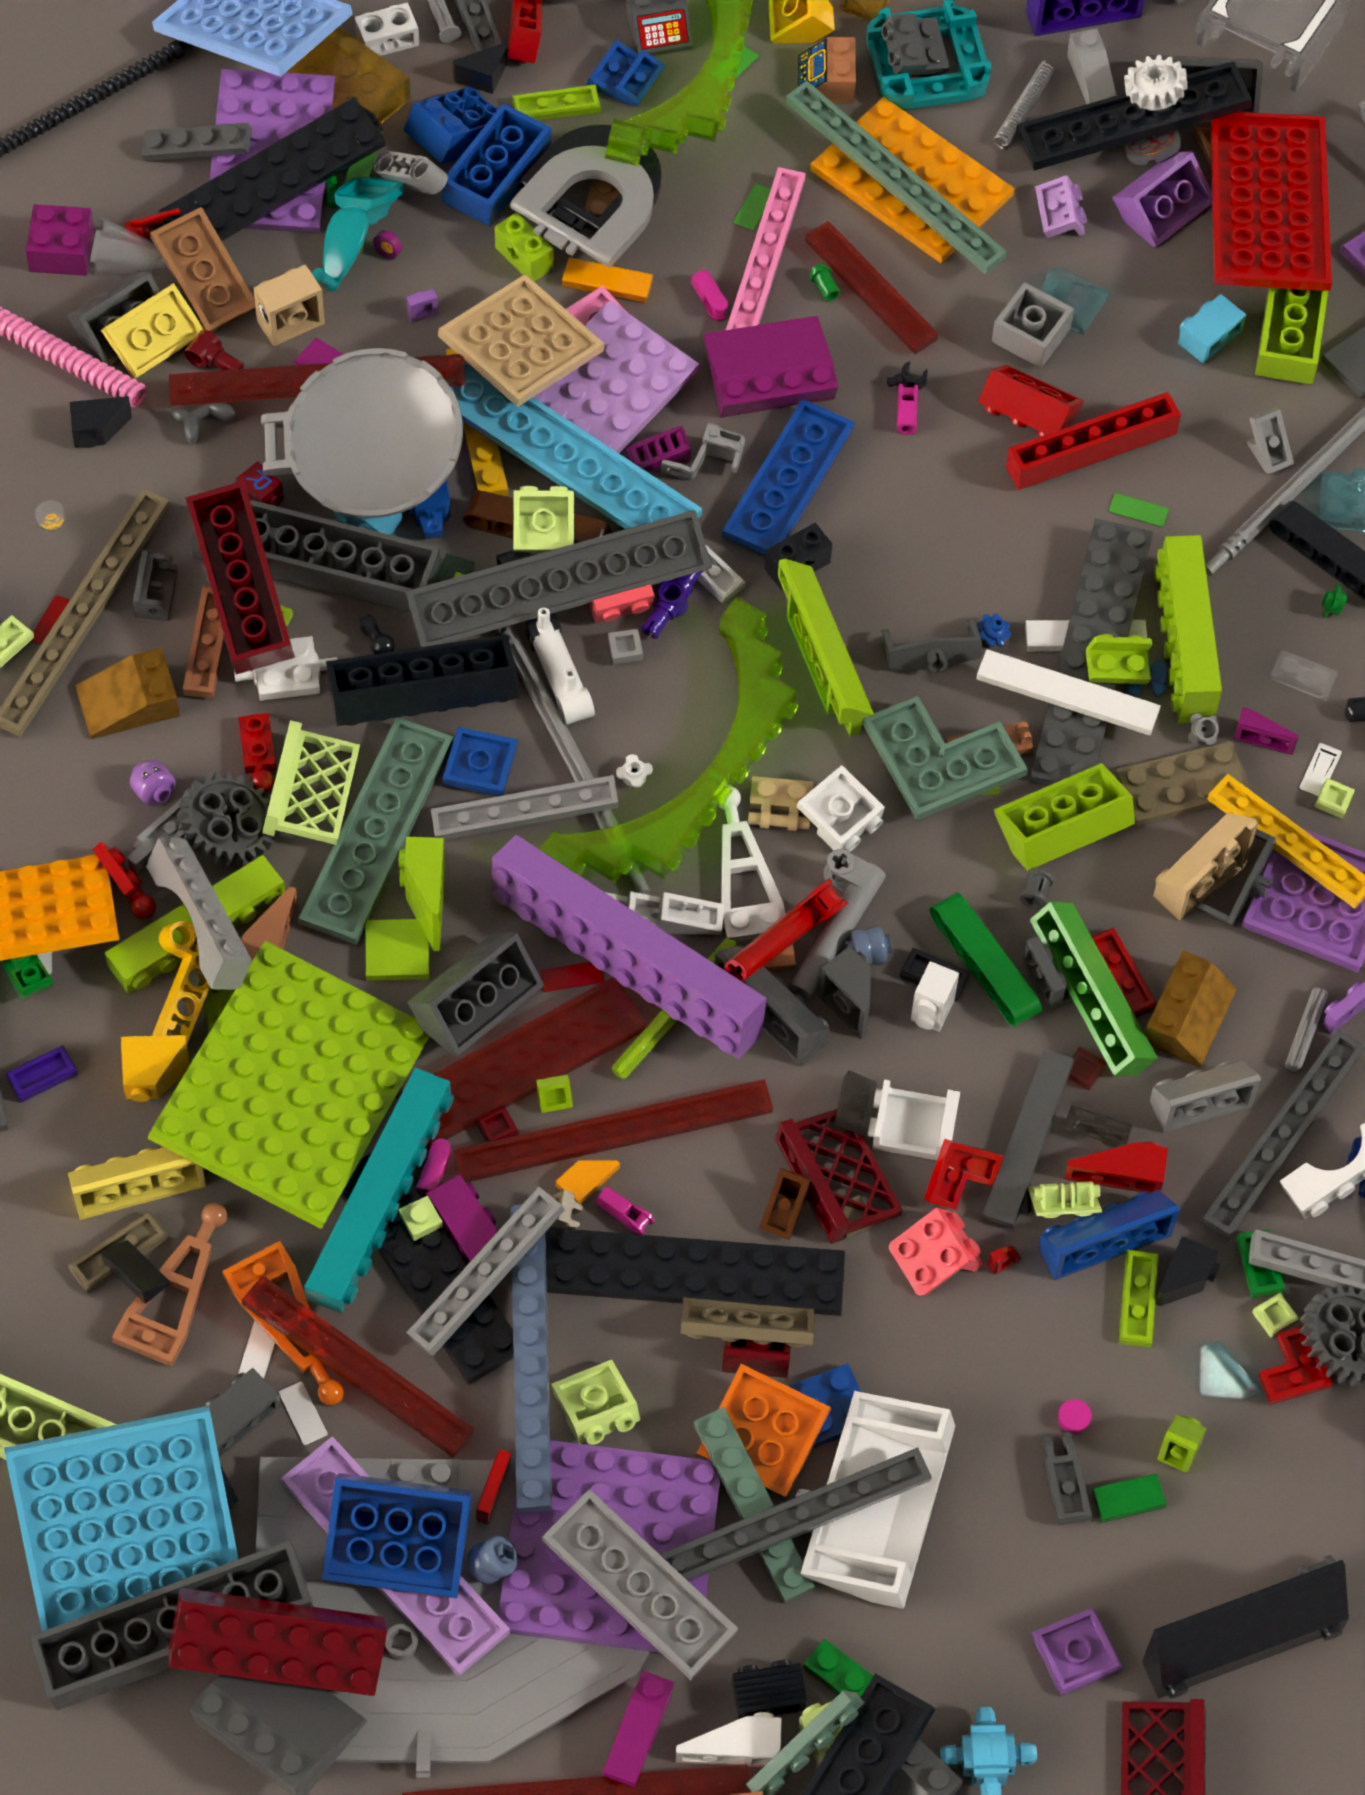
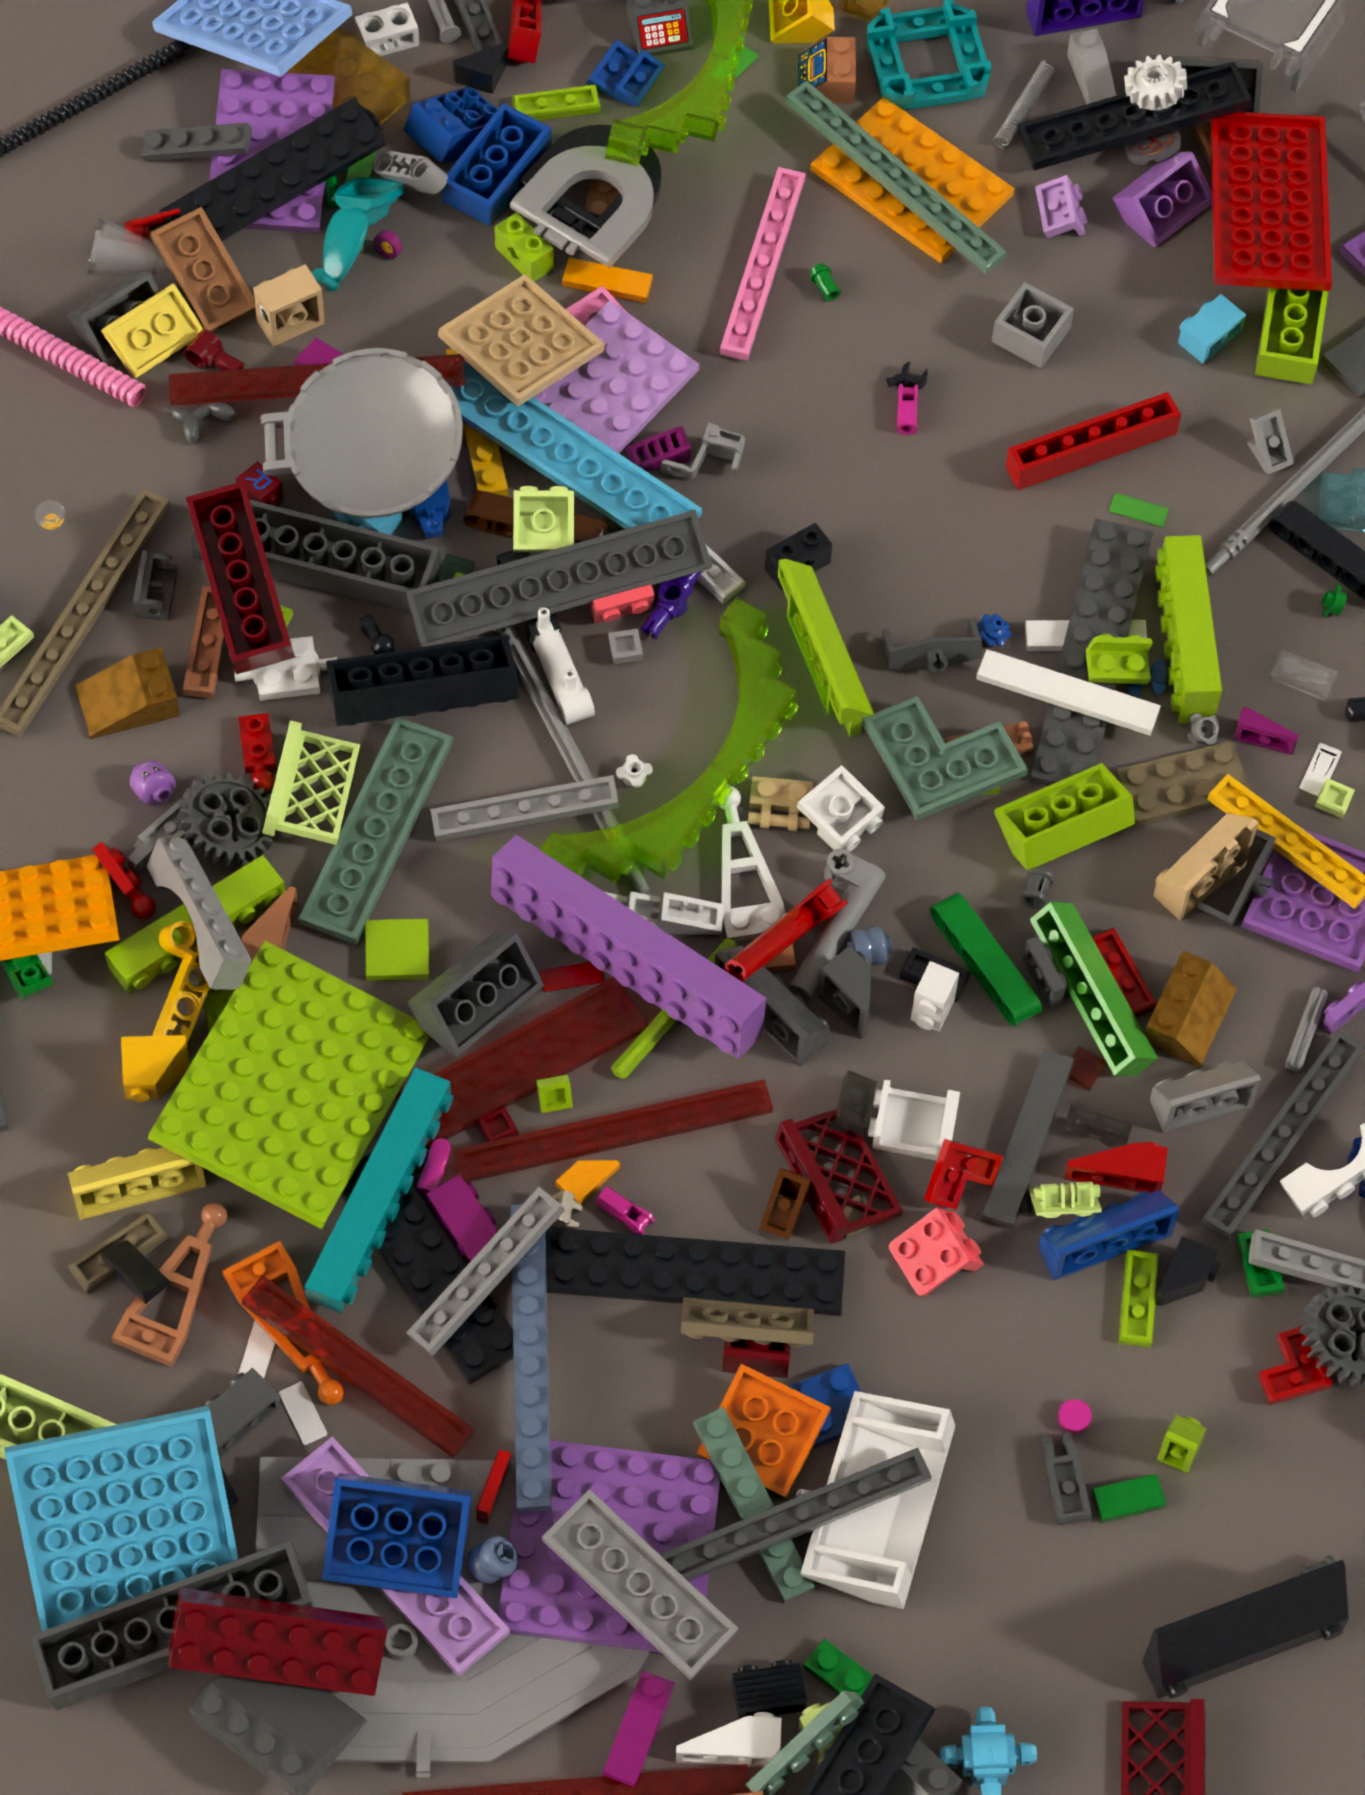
(41, 1073): dark purple tile -> none
(49, 618): red sticker -> none
(60, 239): magenta brick -> none
(98, 420): black slope -> none
(420, 1218): yellowish green plate -> none
(422, 305): medium lavender plate -> none
(424, 878): lime slope -> none
(480, 761): blue plate -> none
(596, 1403): yellowish green plate -> none
(710, 295): dark pink bar -> none
(753, 207): bright green sticker -> none
(770, 366): magenta slope -> none
(788, 477): blue plate -> none
(871, 287): clear red plate -> none
(914, 45): dark grey plate -> none
(1002, 1259): red tile -> none
(1028, 400): red slope -> none
(1077, 1651): medium lavender tile -> none
(1078, 293): clear light blue slope -> none
(1223, 1374): clear light blue slope -> none
(1275, 1315): yellowish green tile -> none

